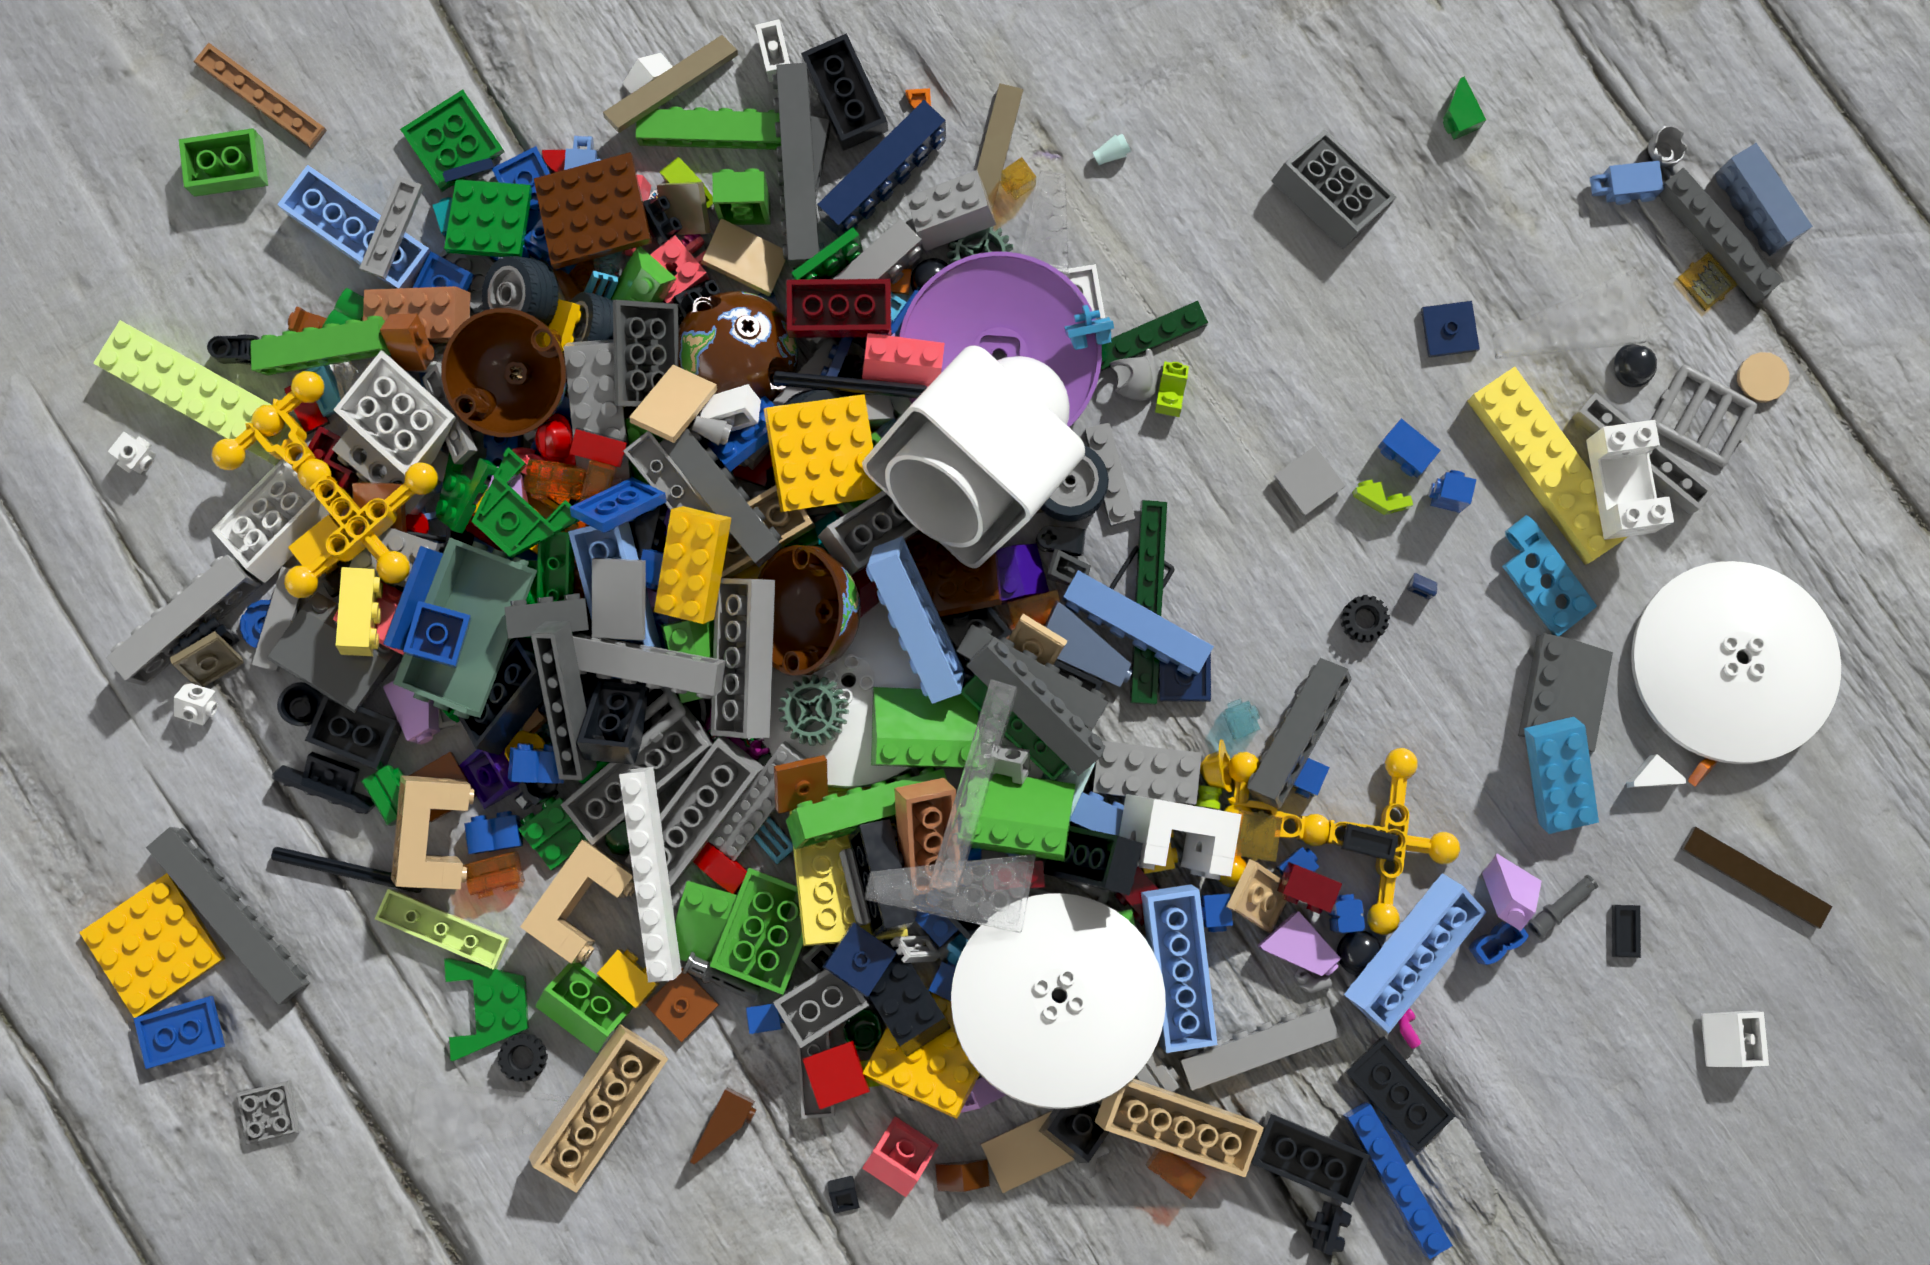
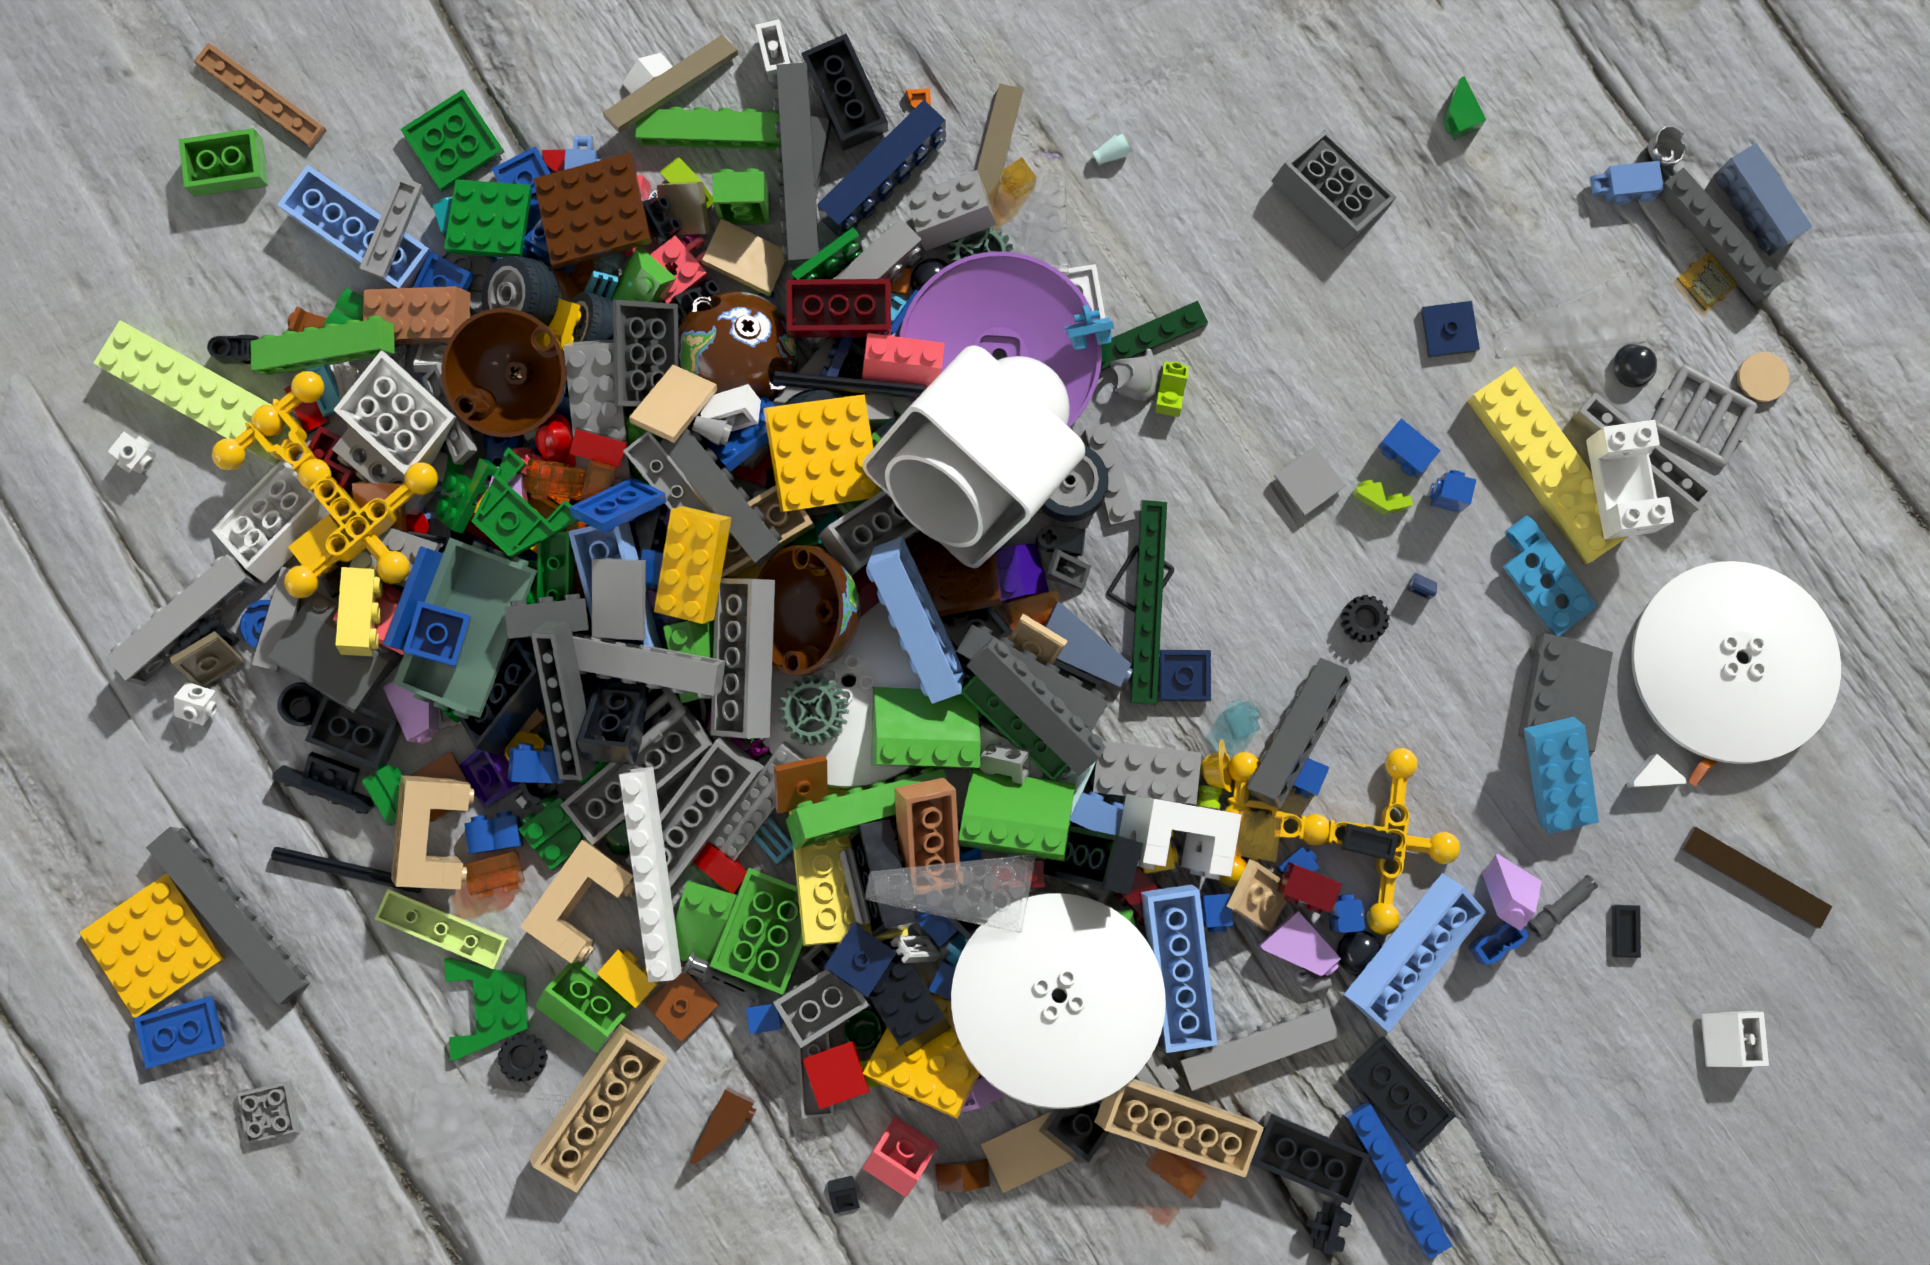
(407, 341): dark orange brick -> none
(467, 169): dark blue tile -> none
(973, 787): clear brick -> none
(1137, 623): medium blue brick -> none
(1407, 1030): dark pink arm -> none

